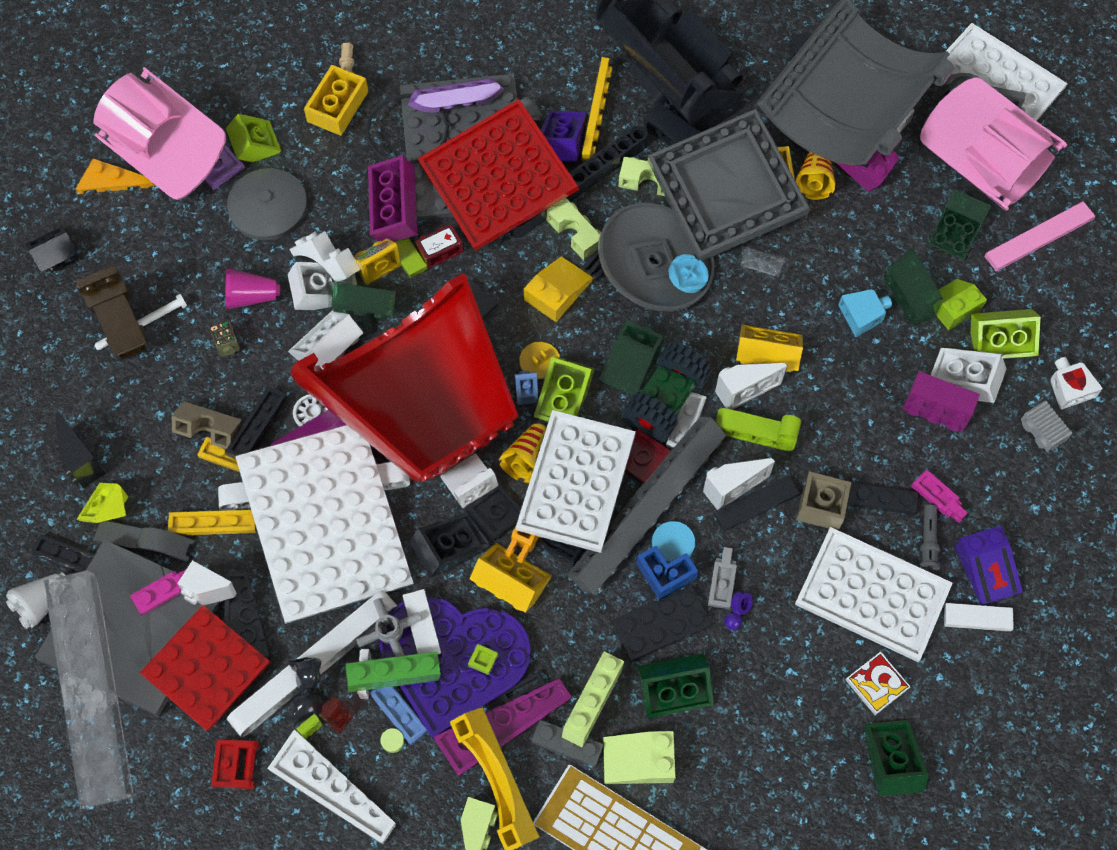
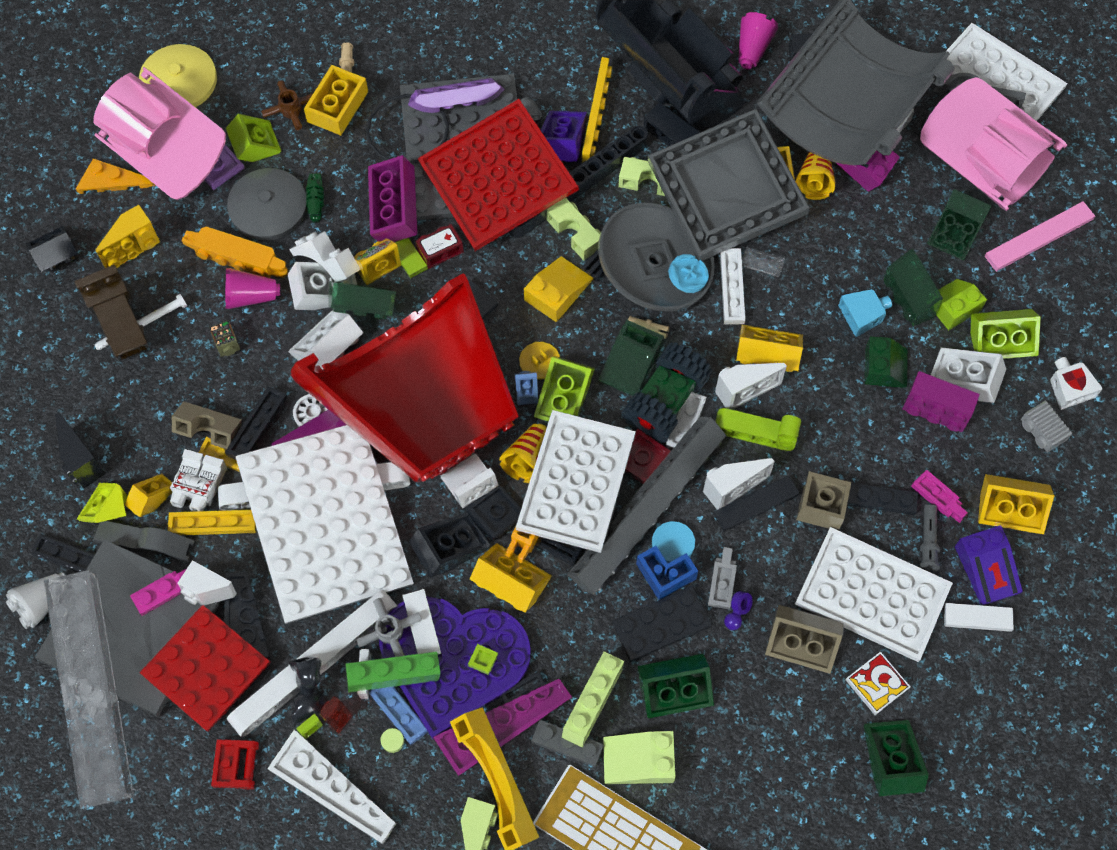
(127, 238): none -> yellow slope
(148, 495): none -> yellow slope
(185, 70): none -> light yellow dish
(197, 480): none -> white hips
(235, 252): none -> light orange hinge
(288, 104): none -> reddish brown bar
(315, 197): none -> dark green hinge
(650, 325): none -> tan pin
(732, 286): none -> white plate
(755, 37): none -> dark pink cone
(804, 639): none -> dark tan slope
(885, 363): none -> dark green slope
(1015, 504): none -> yellow slope

